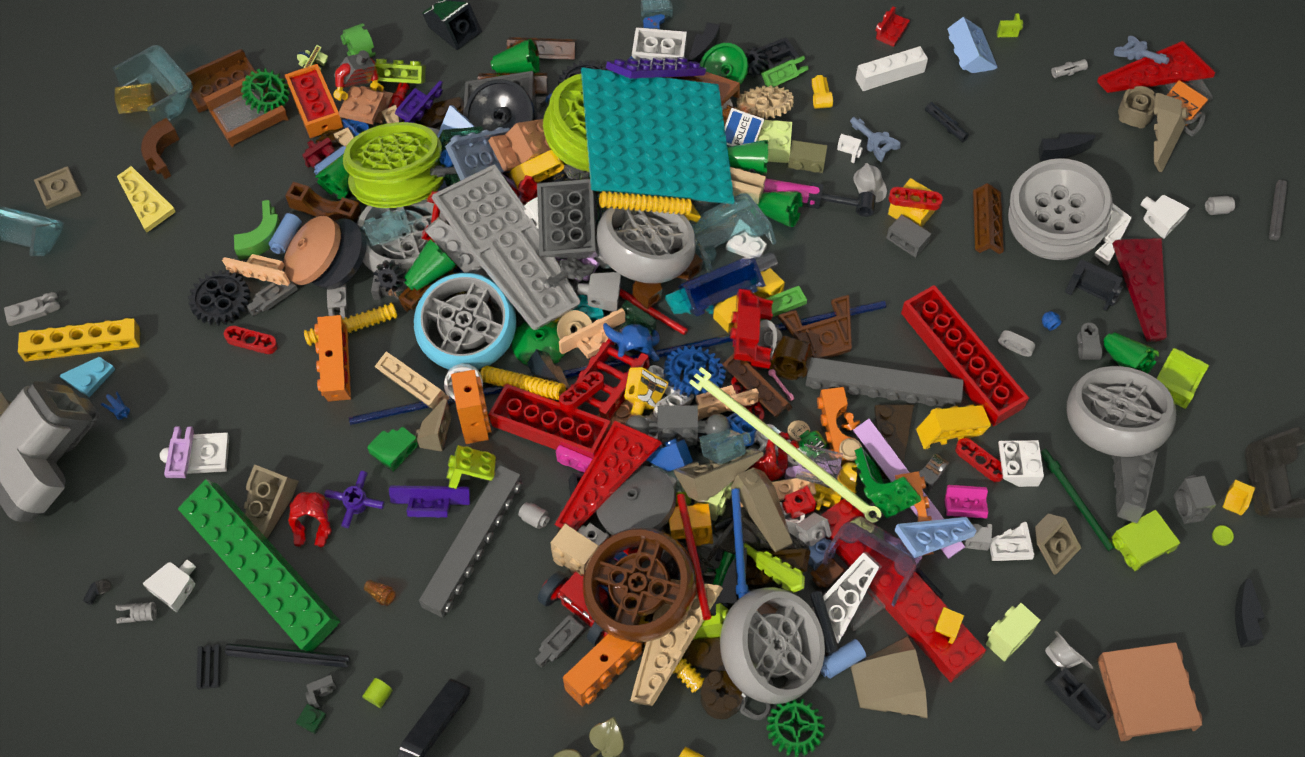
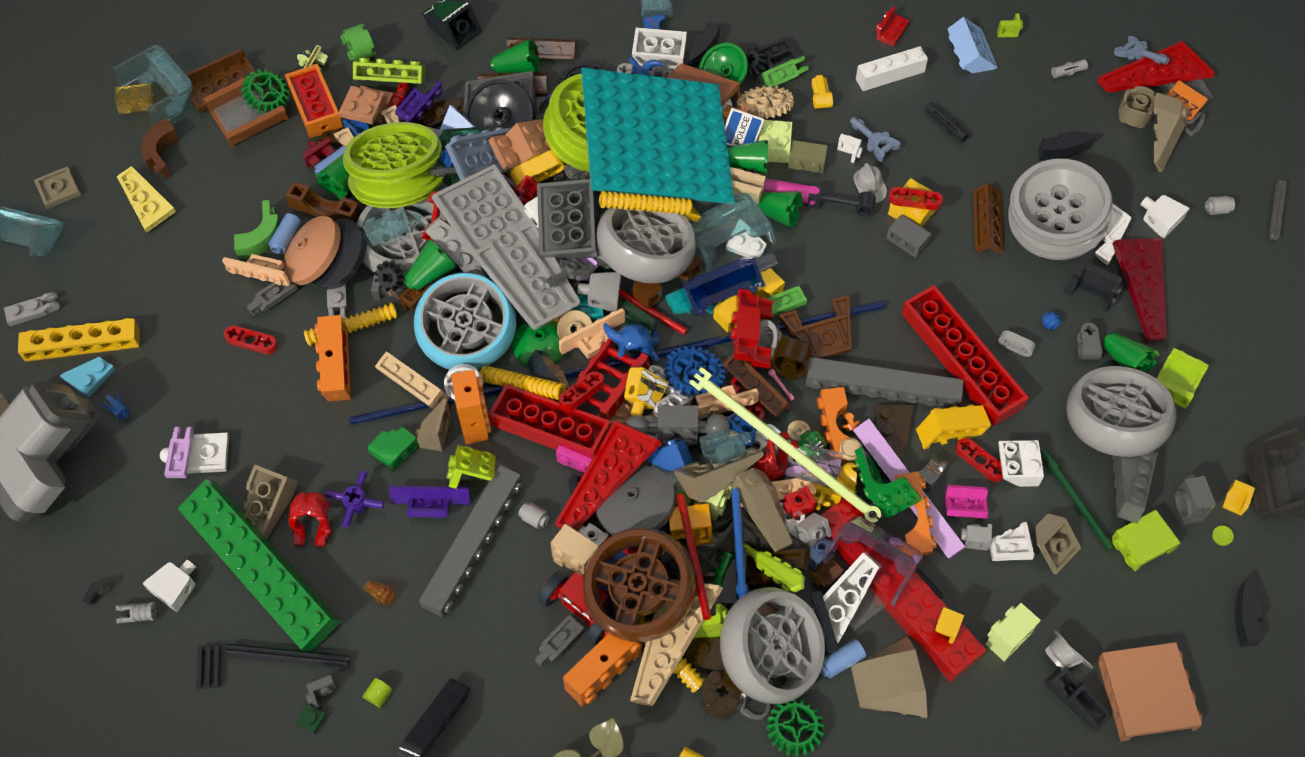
(219, 297): black gear -> none
(356, 71): torso -> none
(655, 68): dark purple plate -> none
(933, 535): light blue wing -> none

